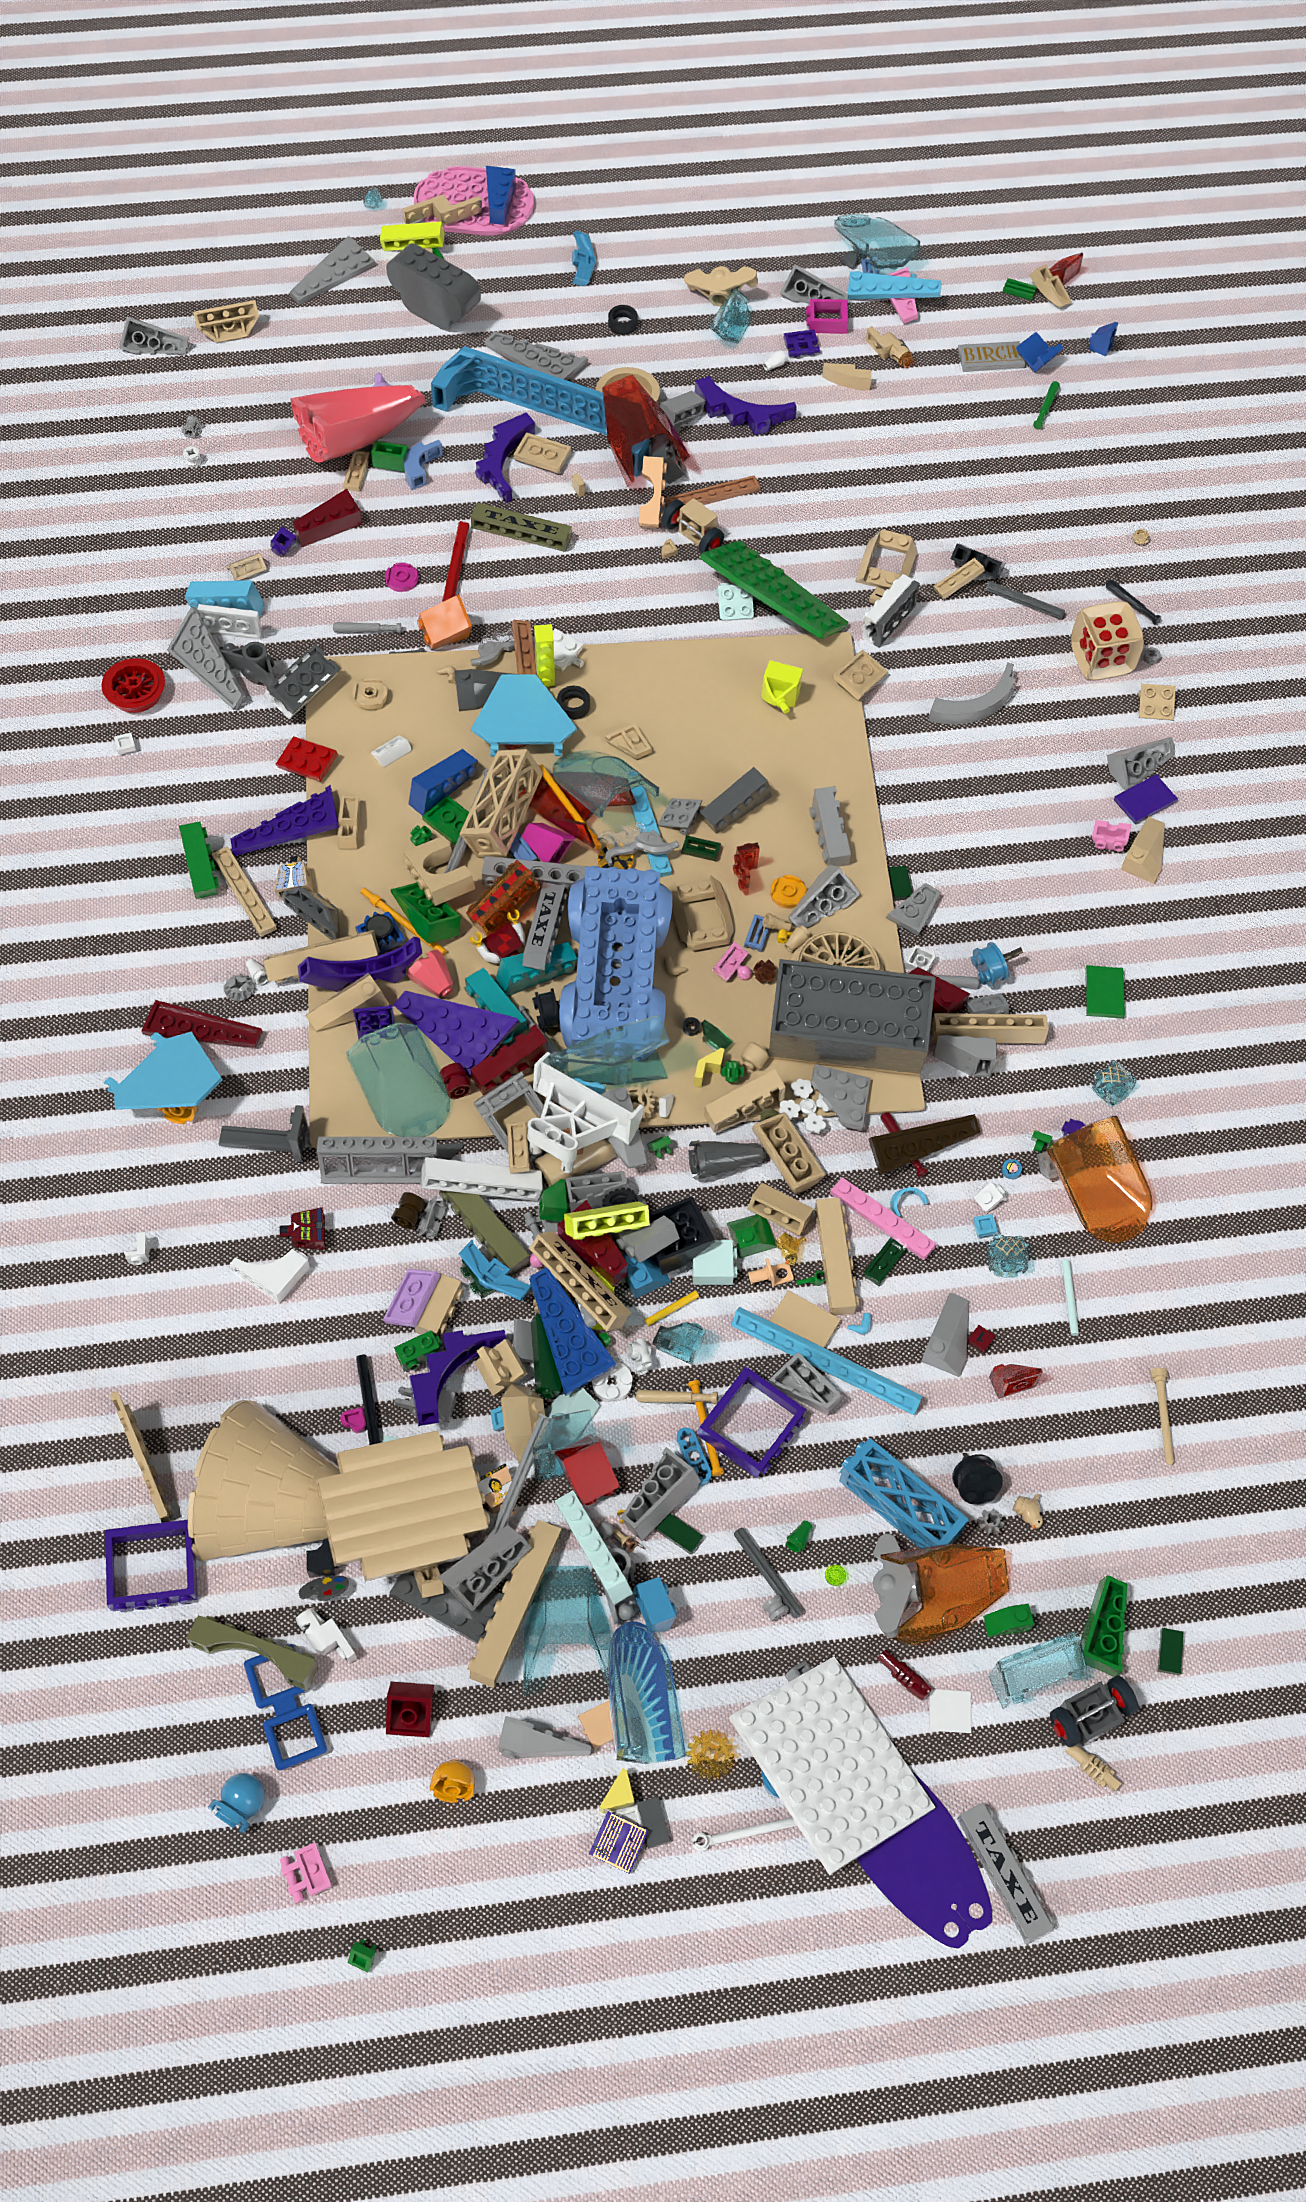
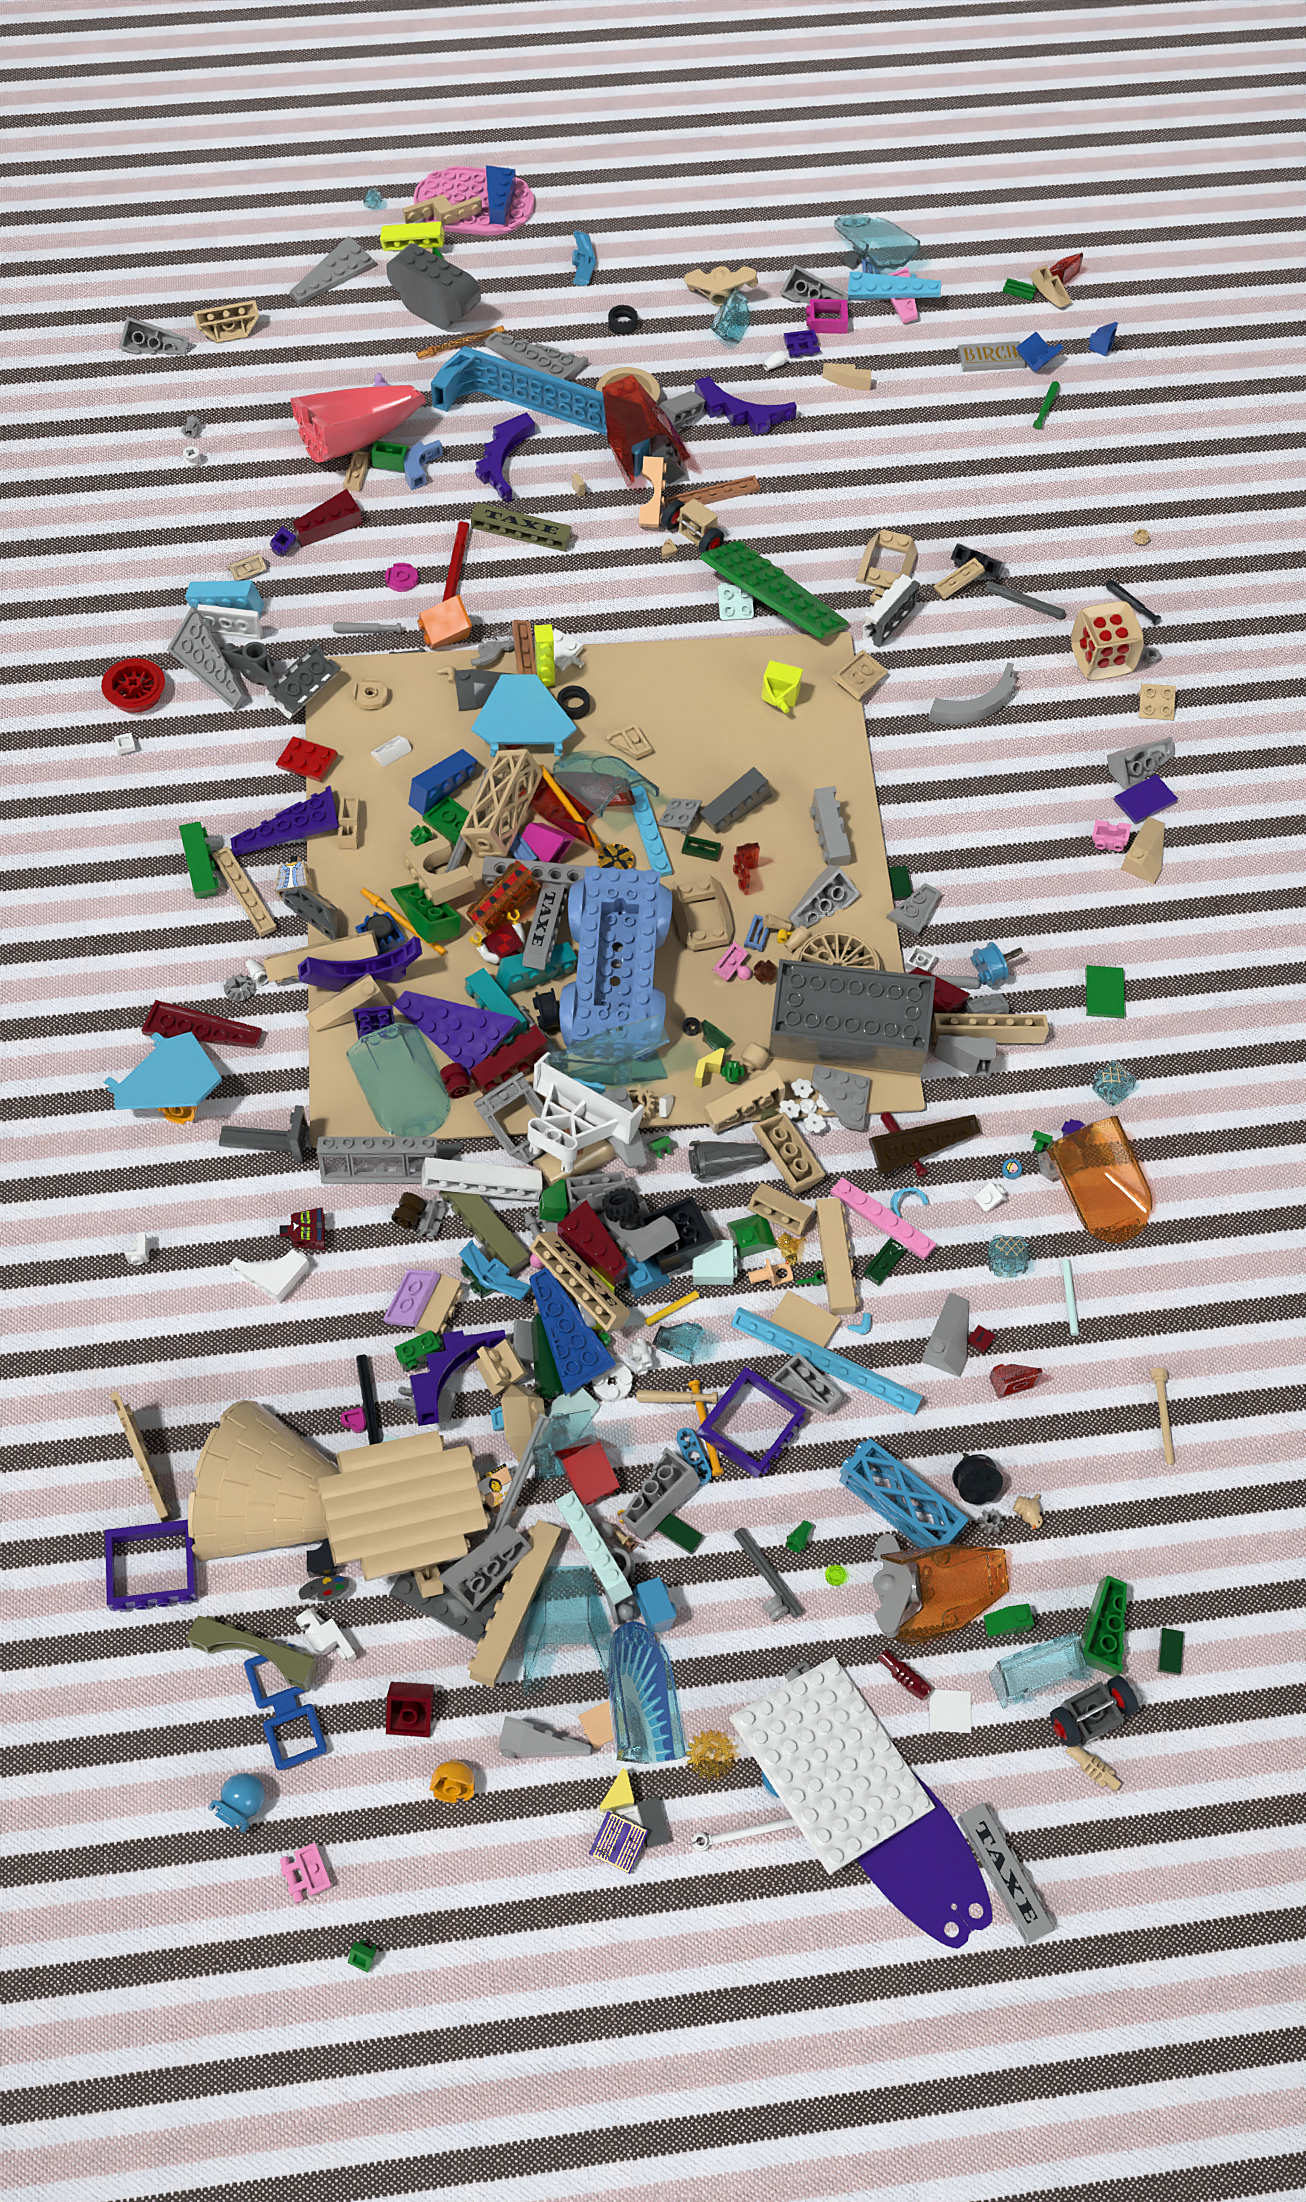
(431, 351): none -> clear orange bar
(432, 974): coral cone -> none
(518, 1147): tan tile -> none
(542, 452): tan plate -> none
(606, 1219): neon yellow brick -> none
(635, 839): light grey piece -> none
(672, 970): tan animal -> none
(787, 891): light orange tile -> none
(889, 346): tan plate -> none
(985, 1225): medium azure plate -> none

